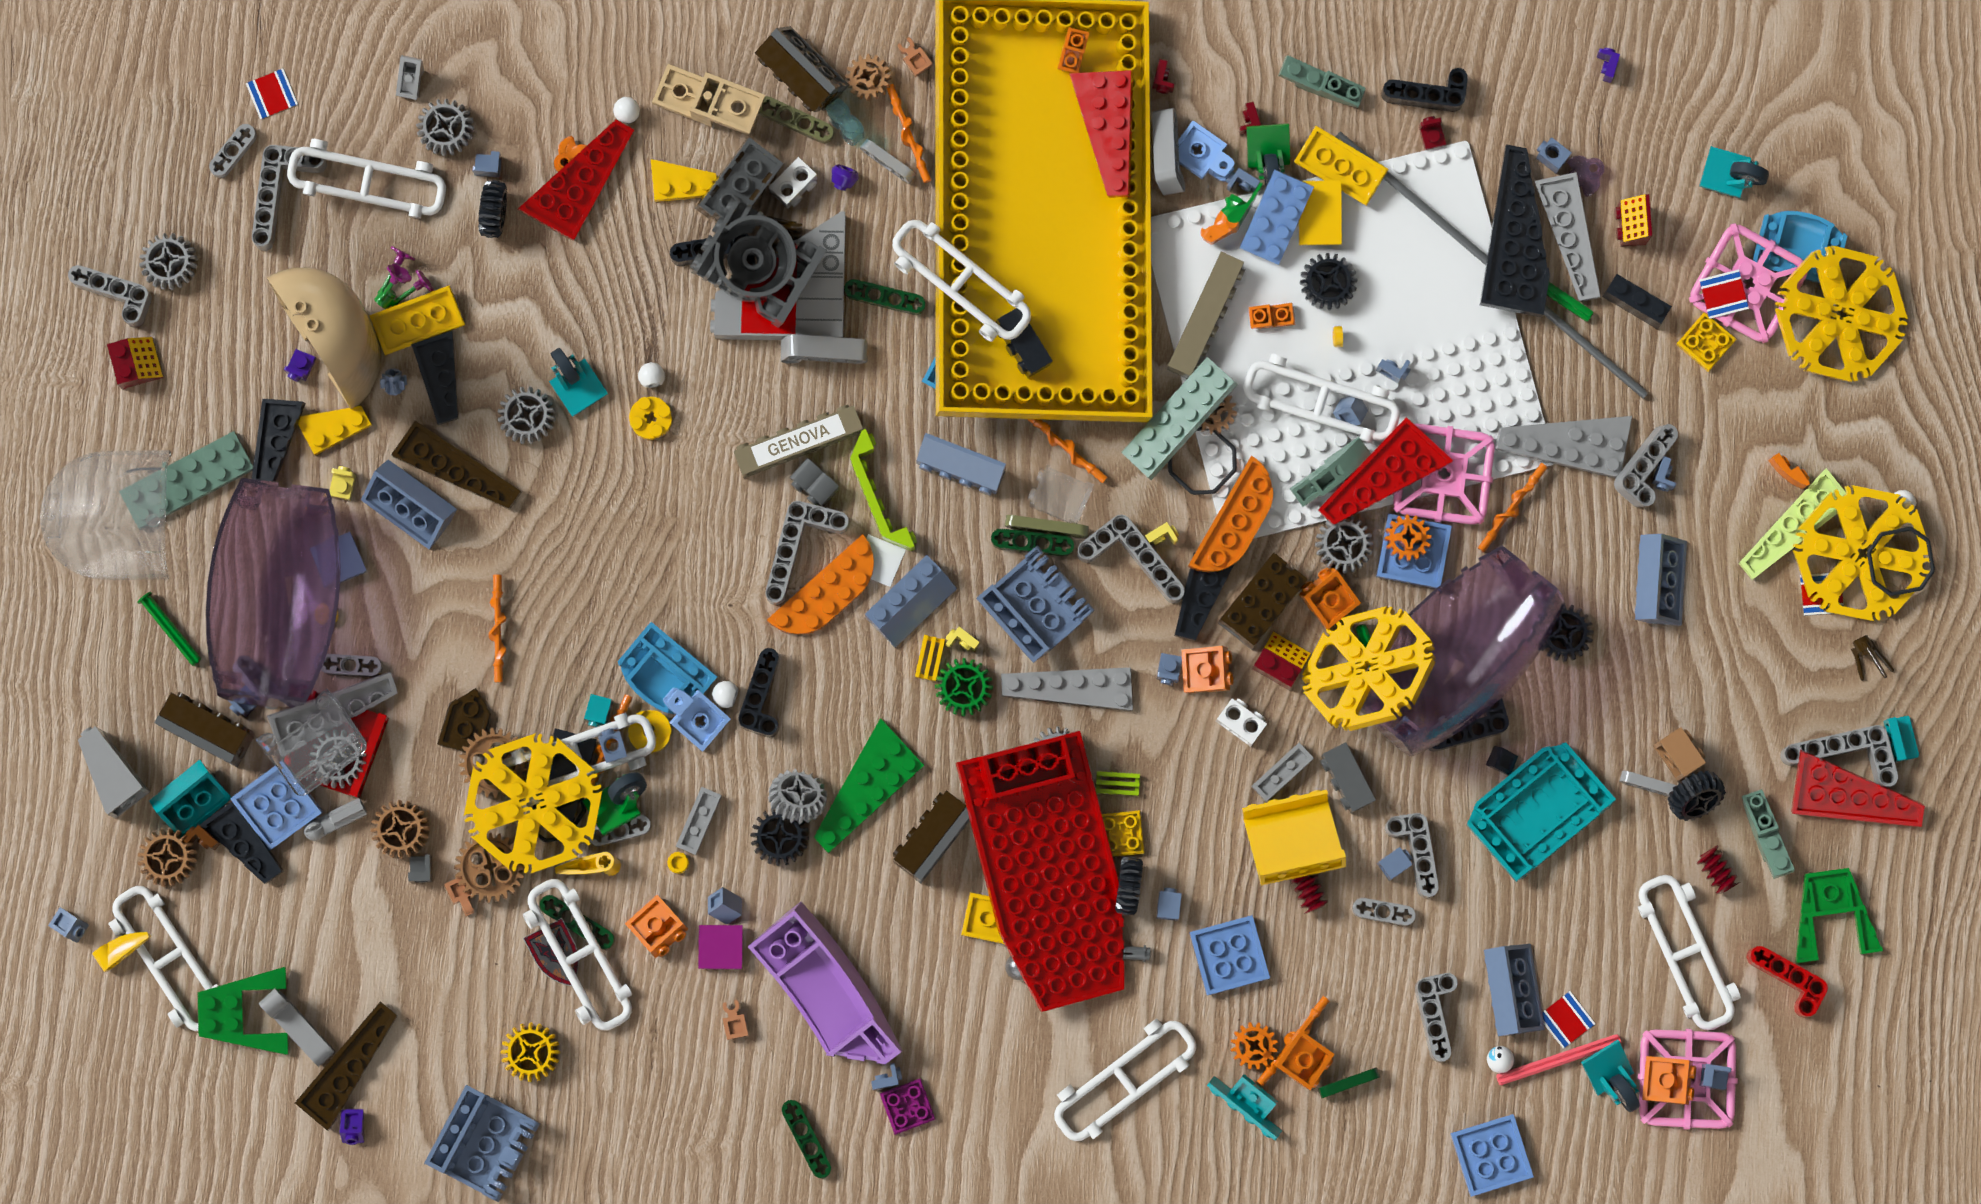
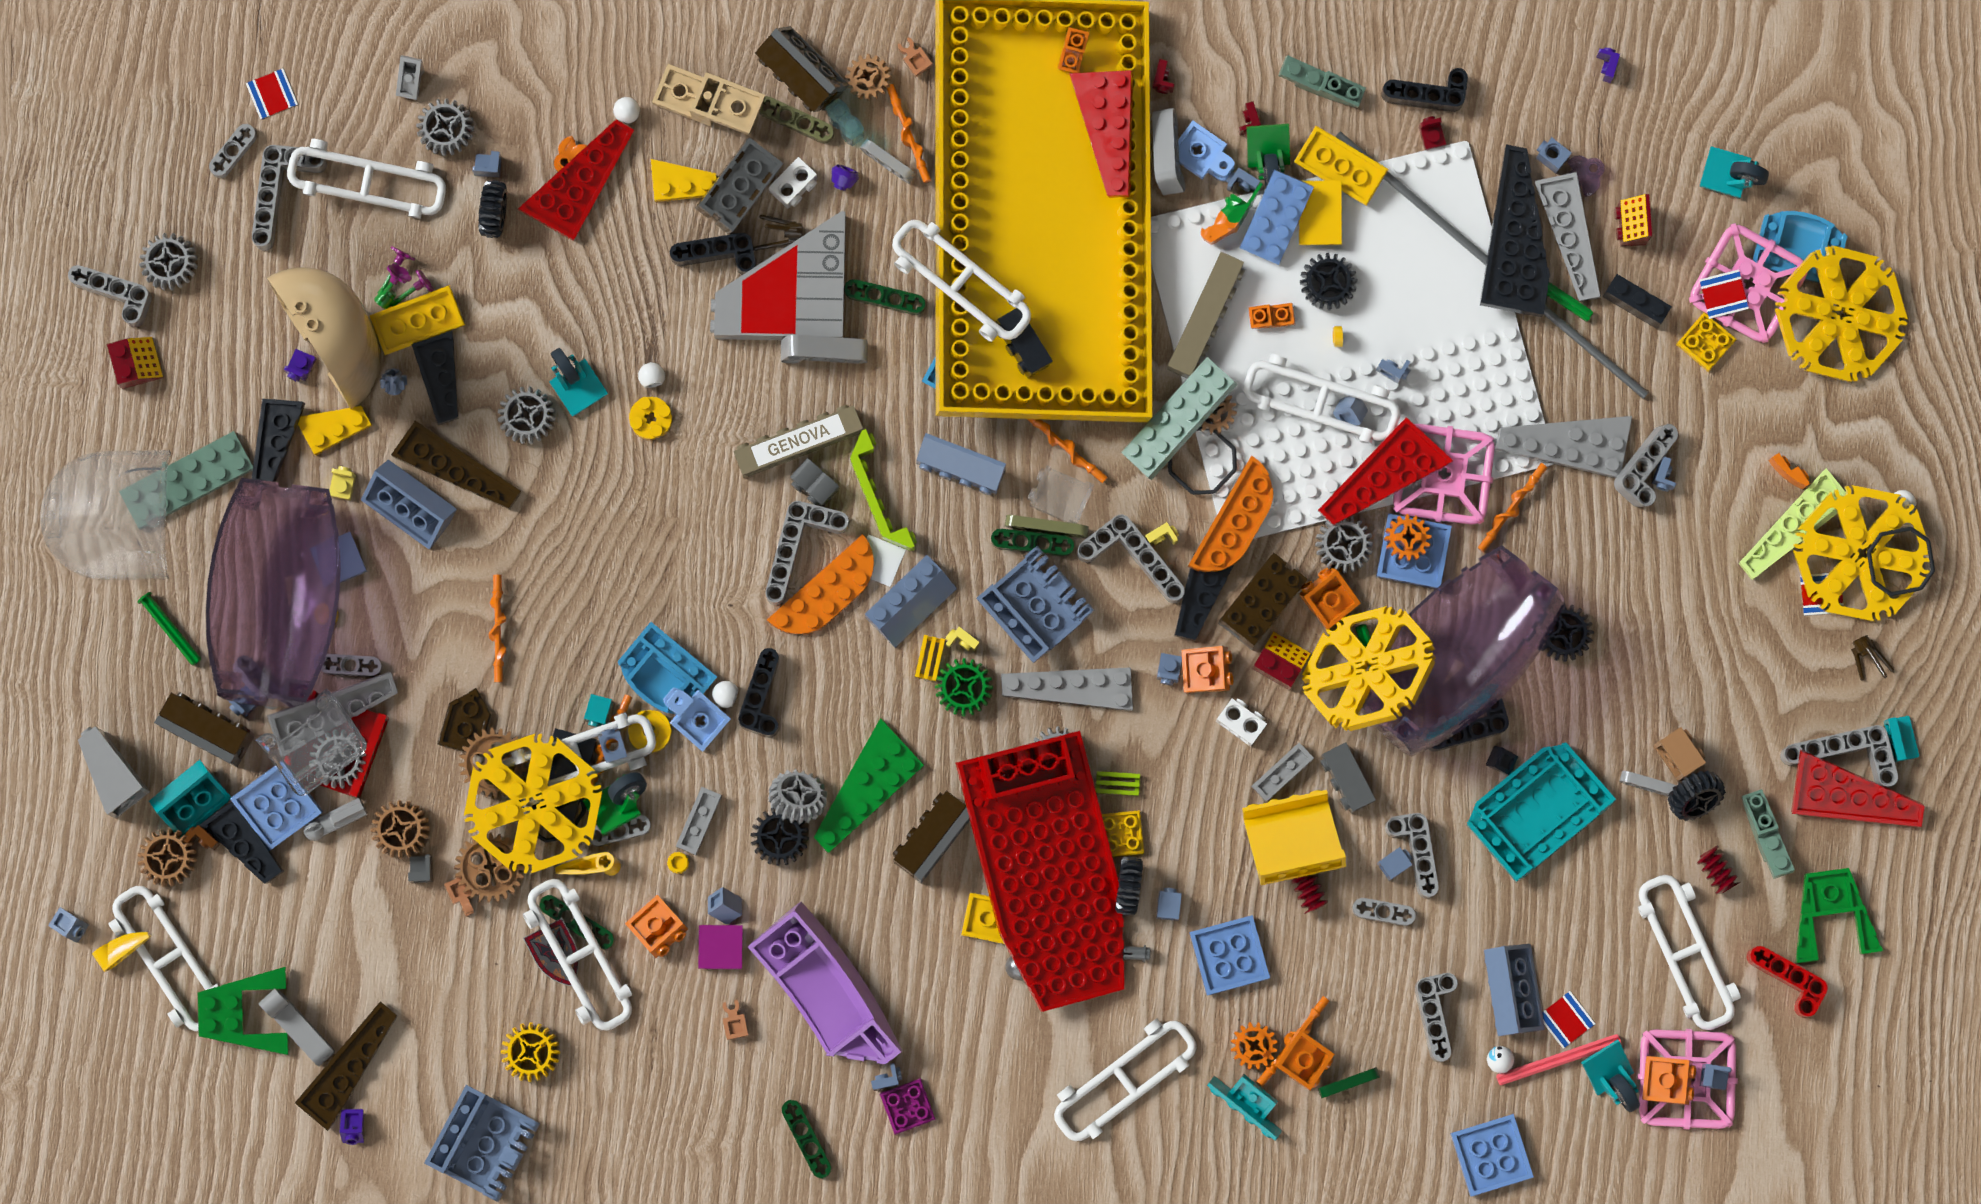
(742, 220): dark grey brick -> none
(1331, 473): sand green slope -> none
(1660, 579): sand blue slope -> none

